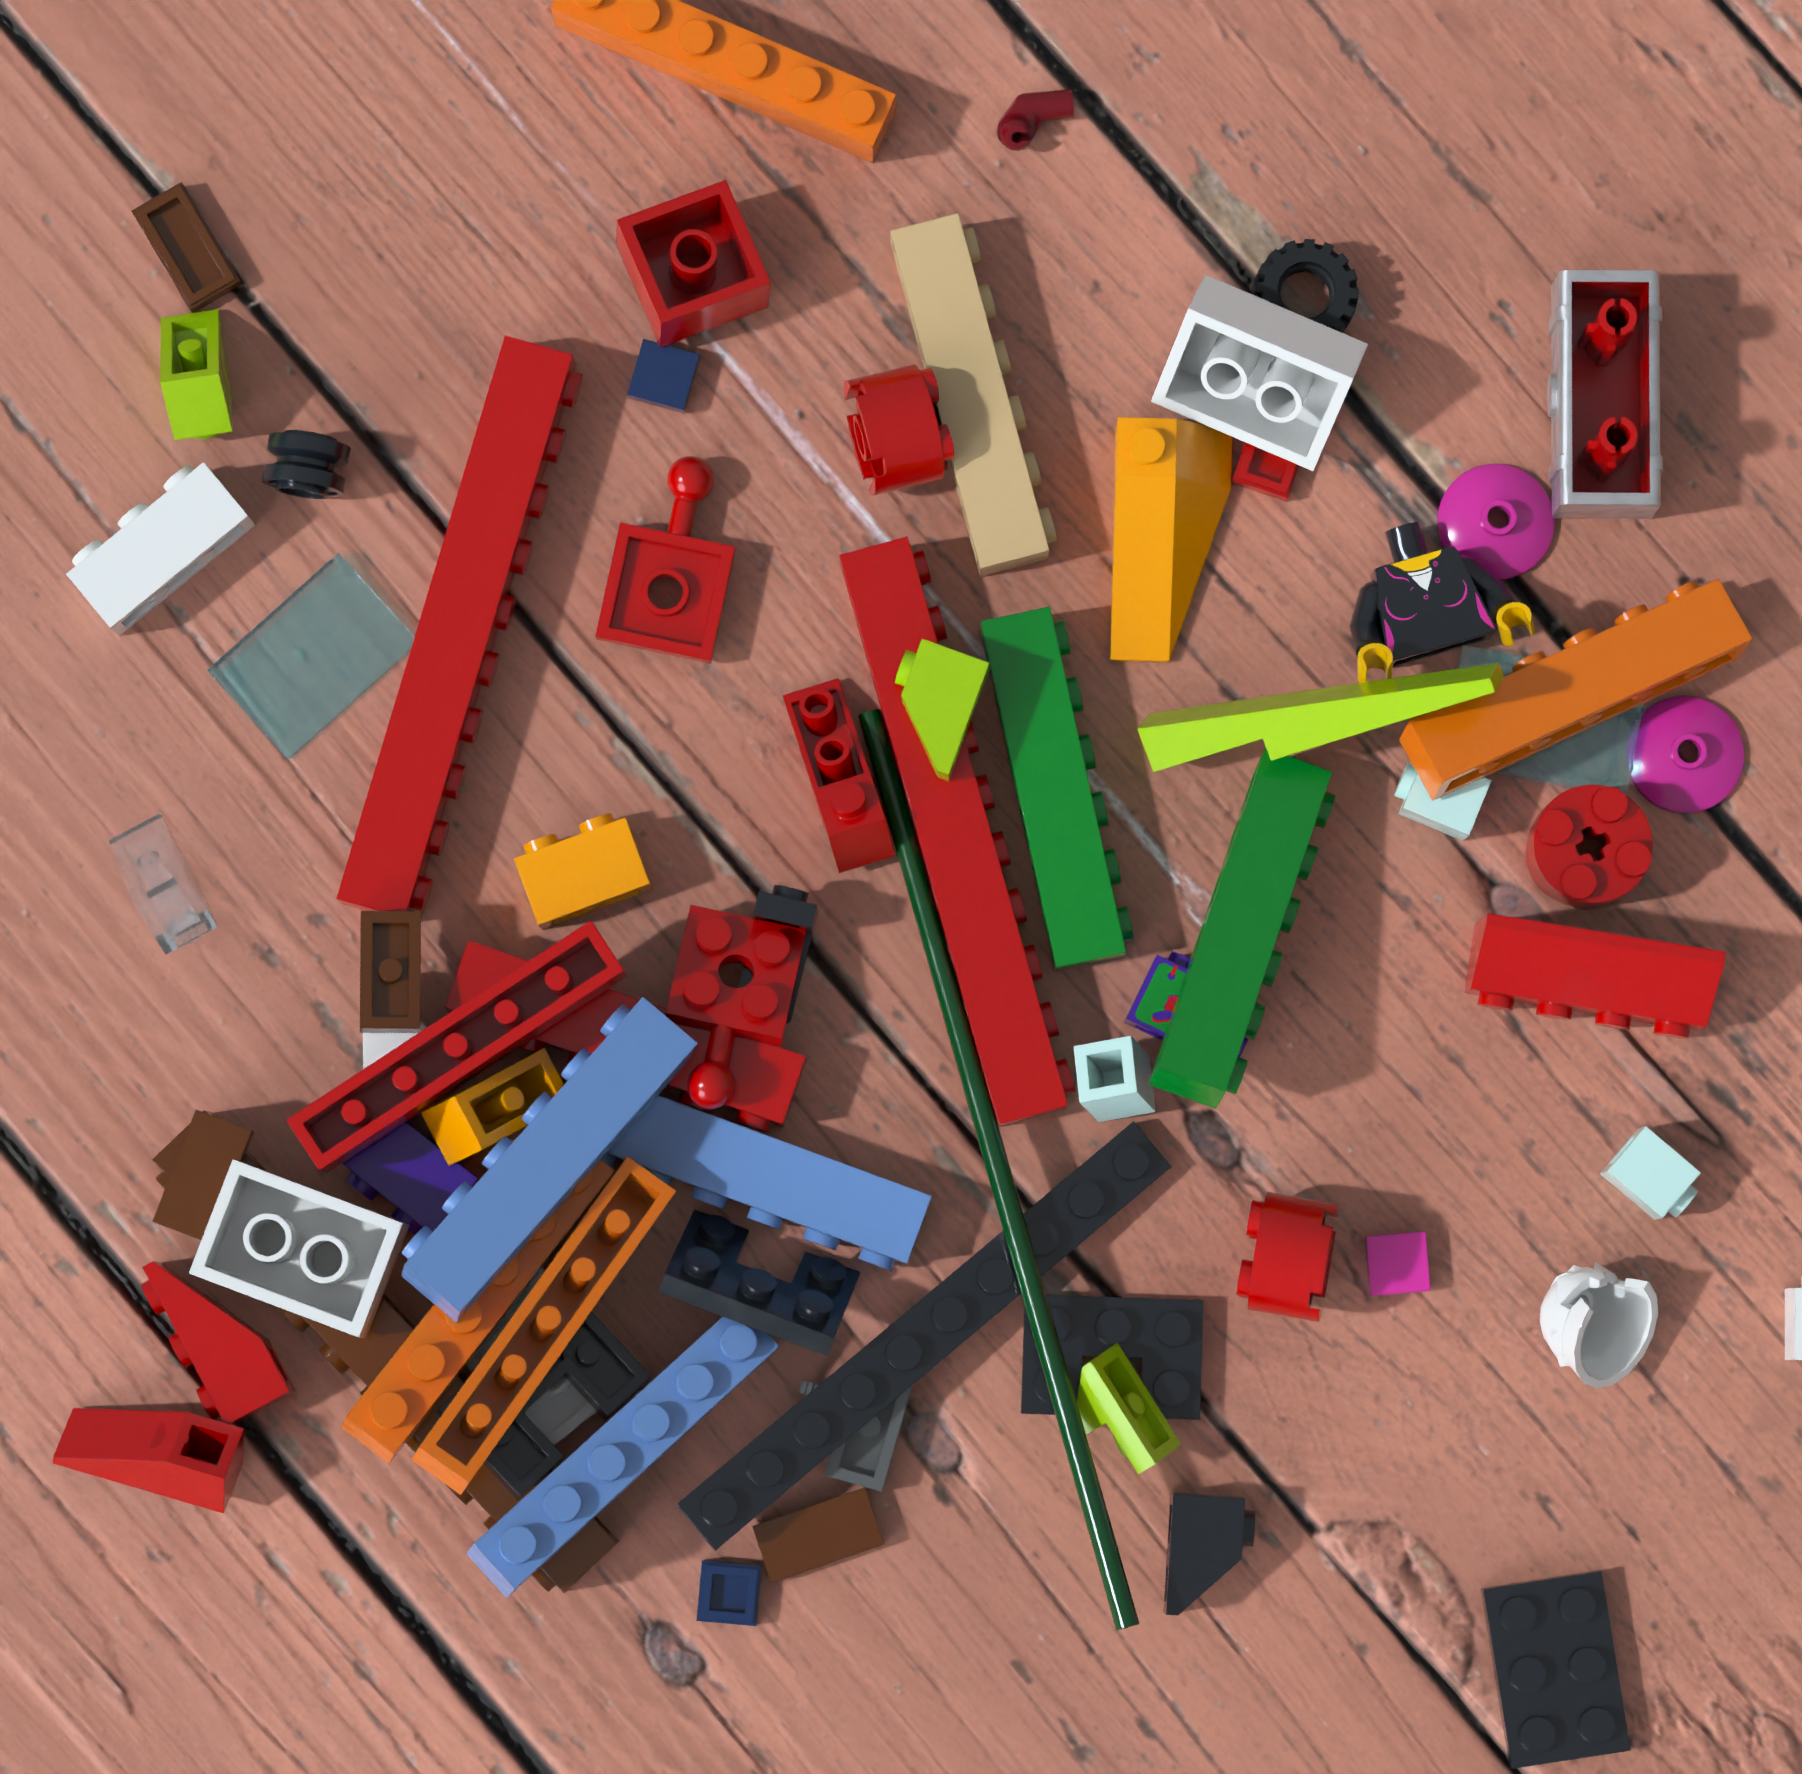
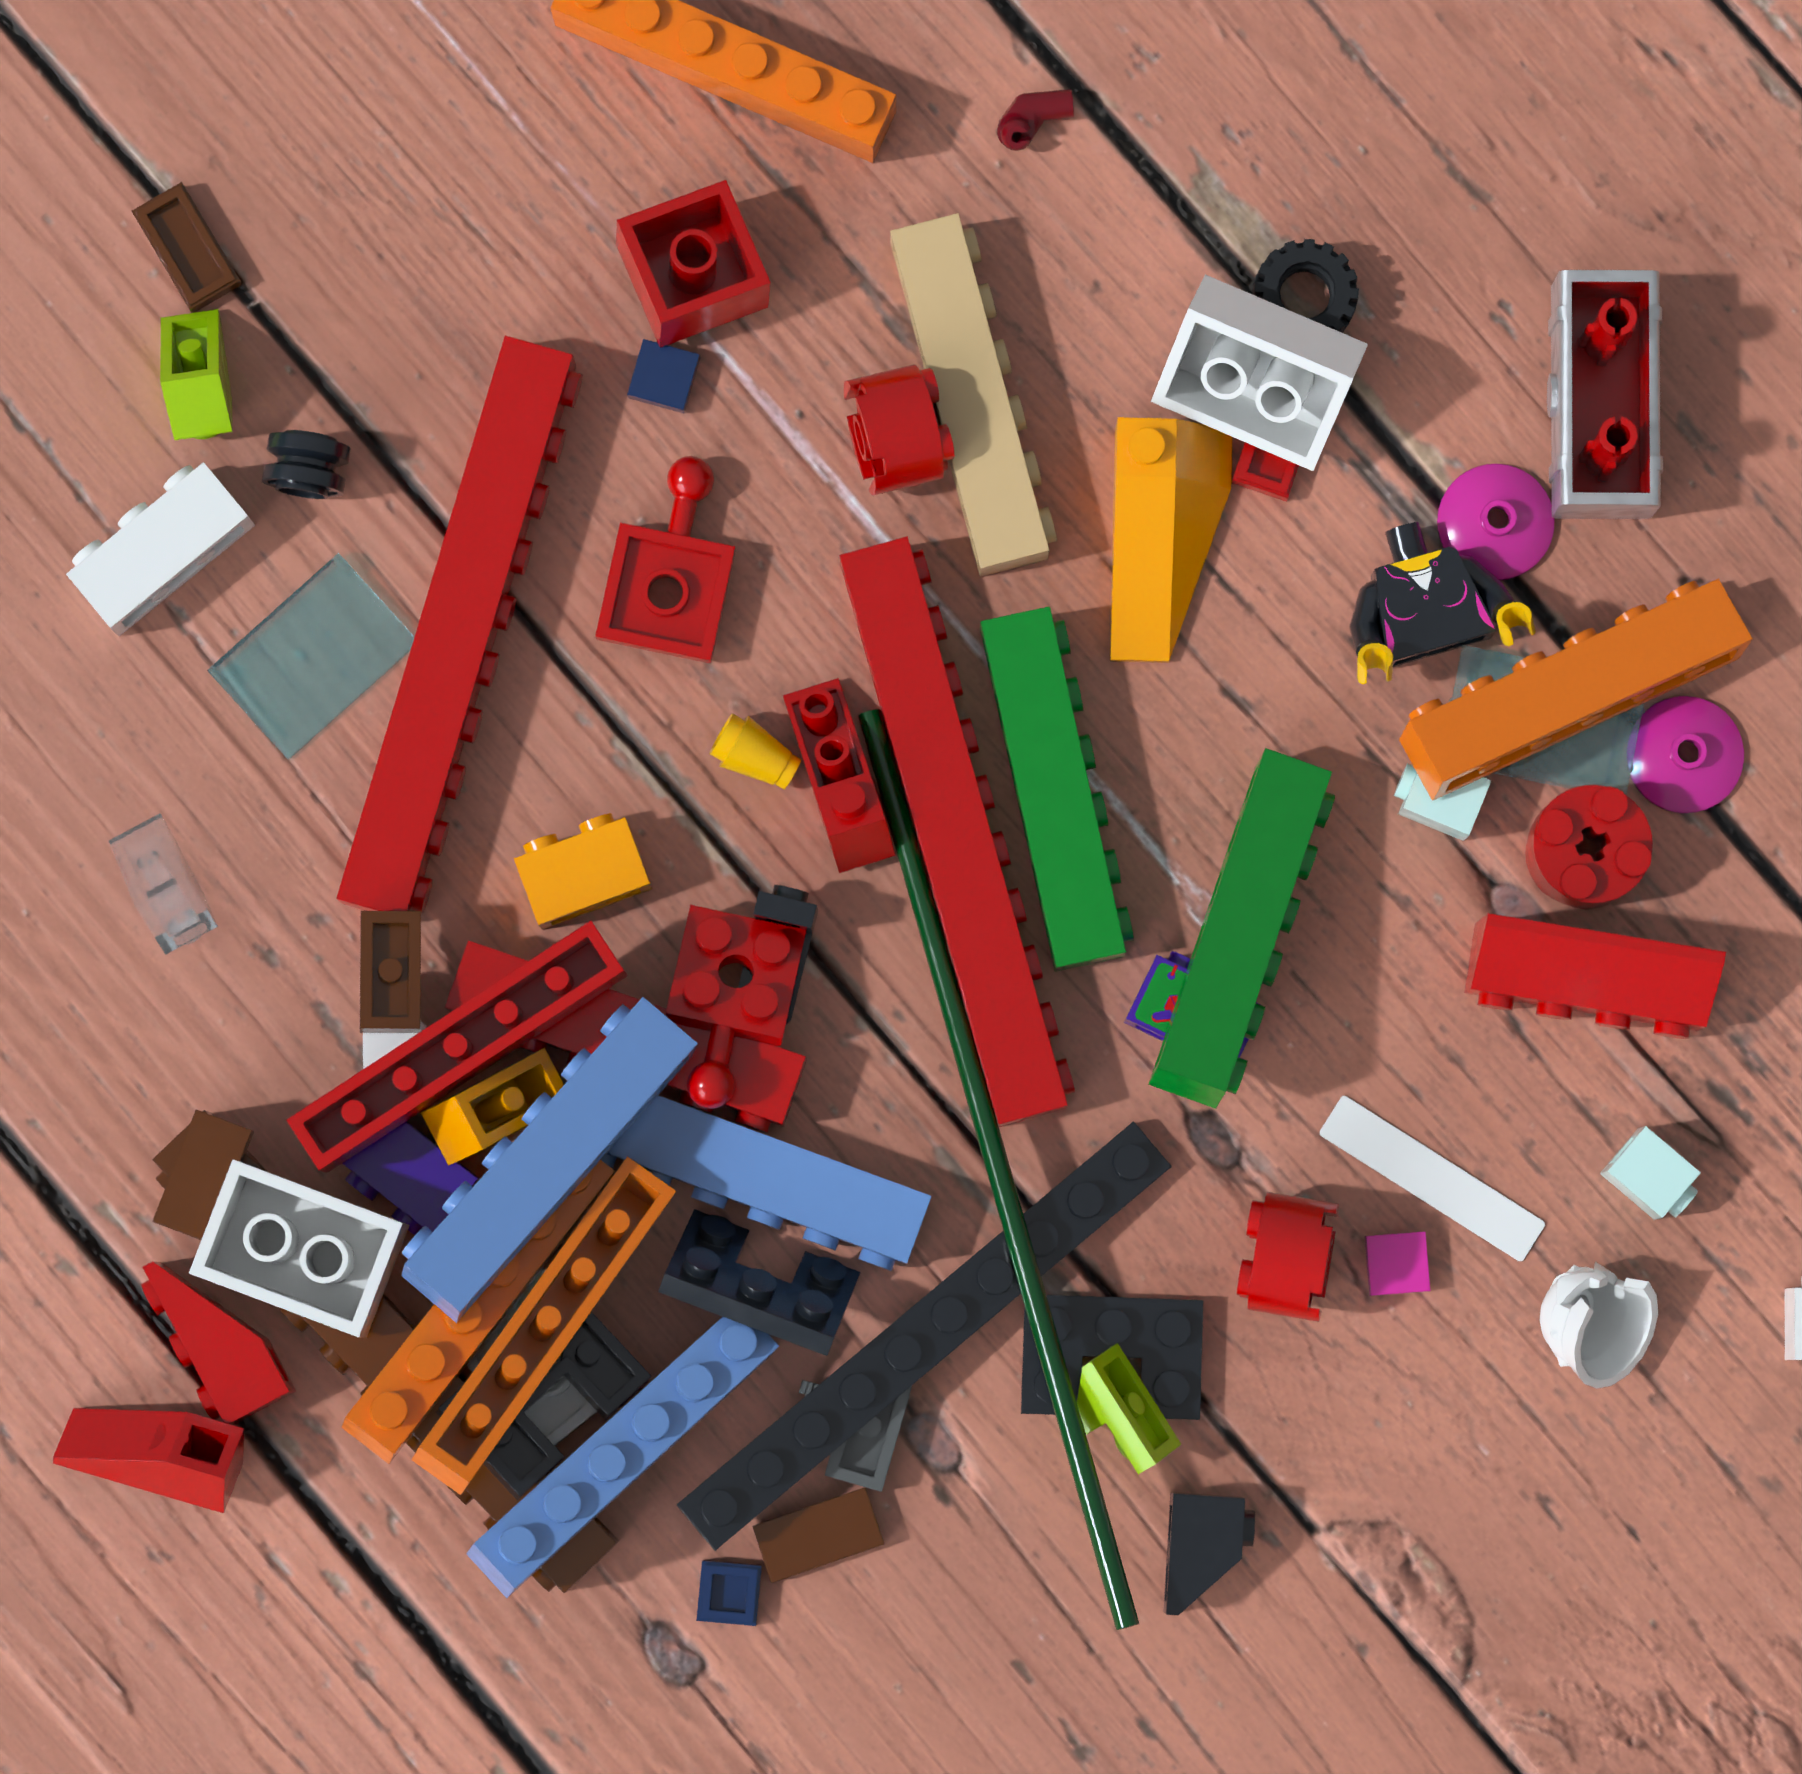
(754, 752): none -> yellow cone
(941, 699): lime slope -> none
(1114, 1079): light aqua brick -> none
(1307, 717): lime slope -> none
(1432, 1178): none -> white sticker
(1555, 1669): black plate -> none

